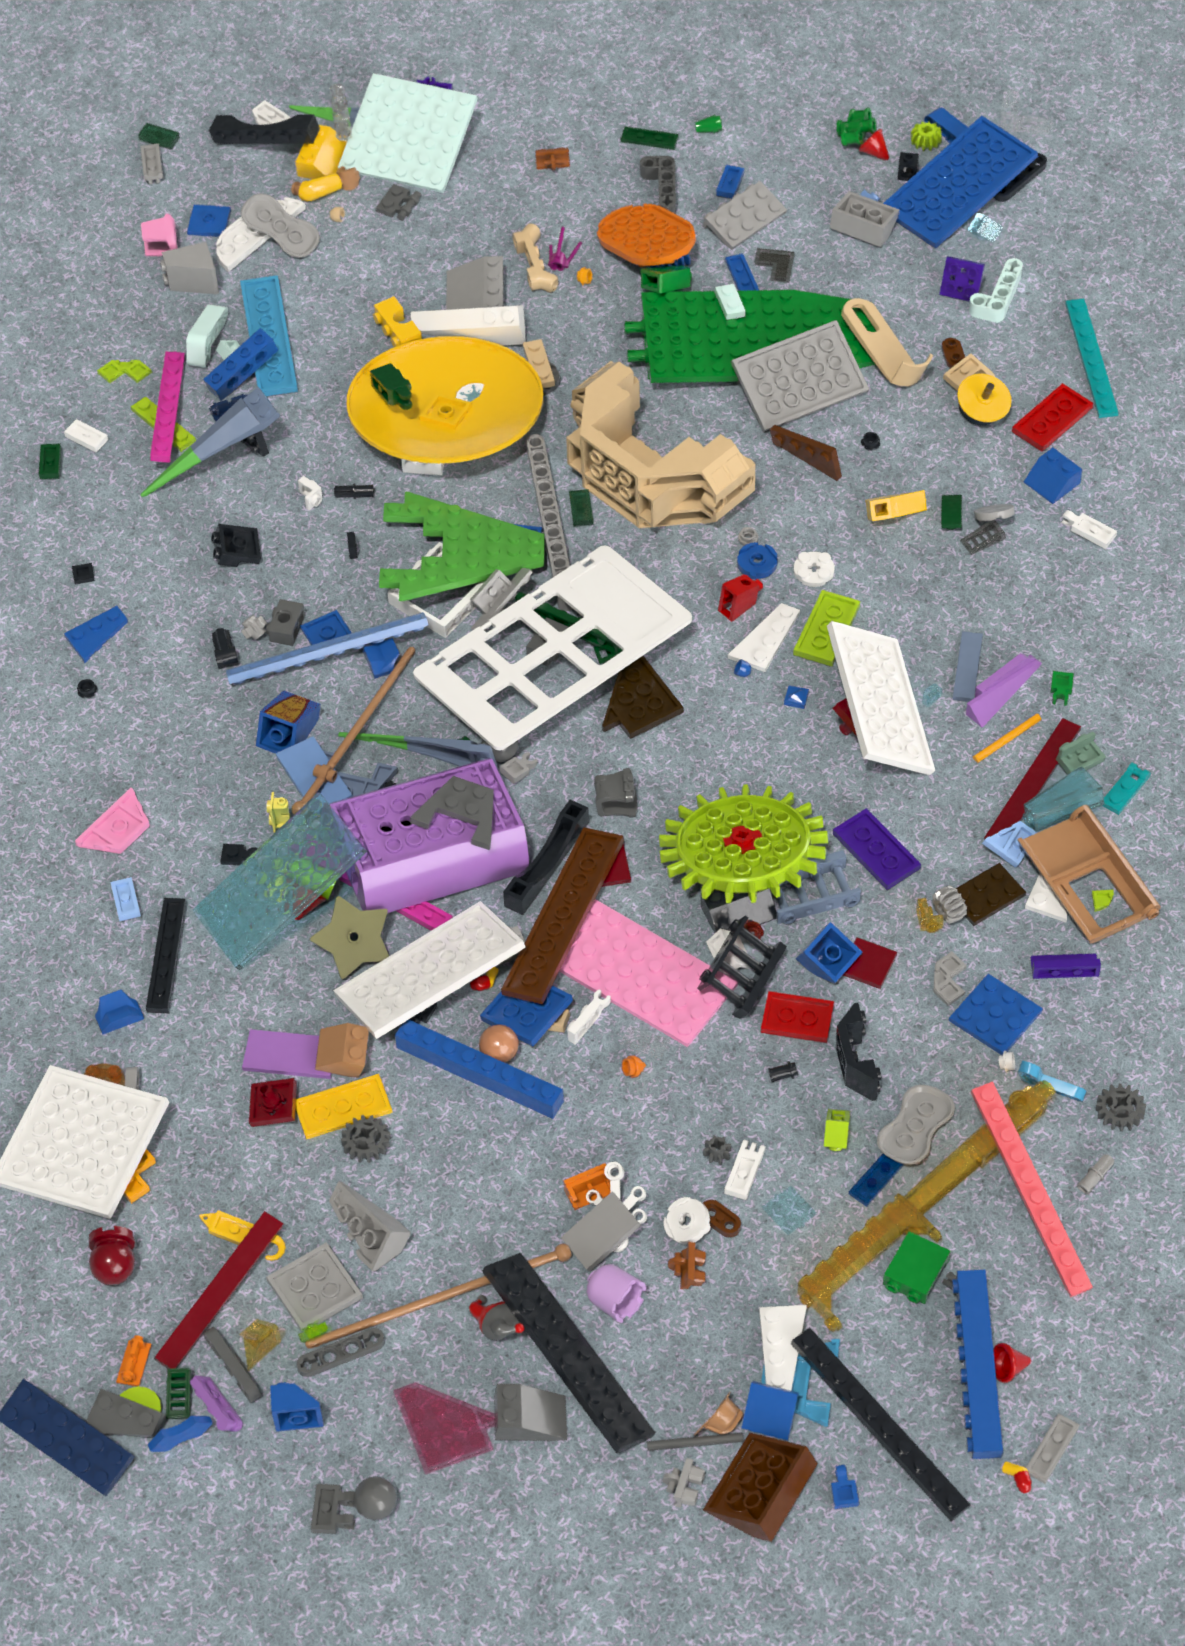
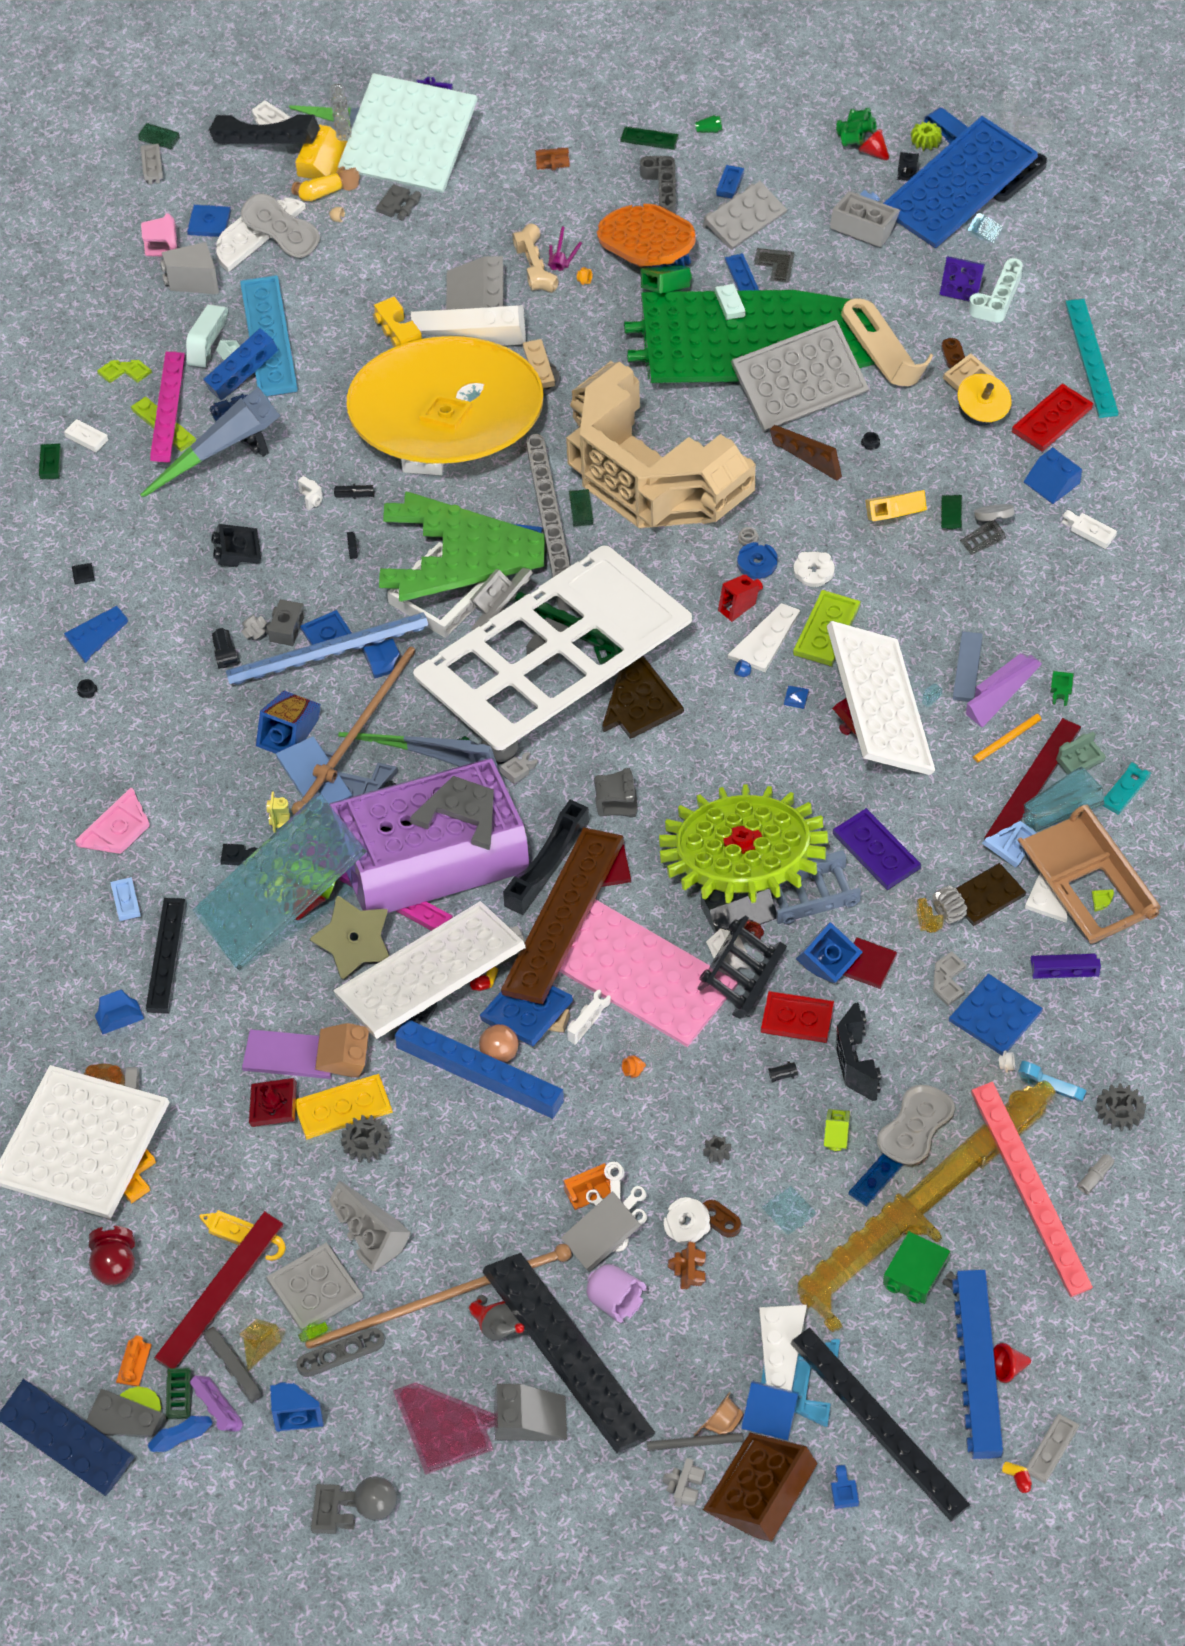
(391, 386): dark green hinge -> none
(744, 1170): white hinge -> none

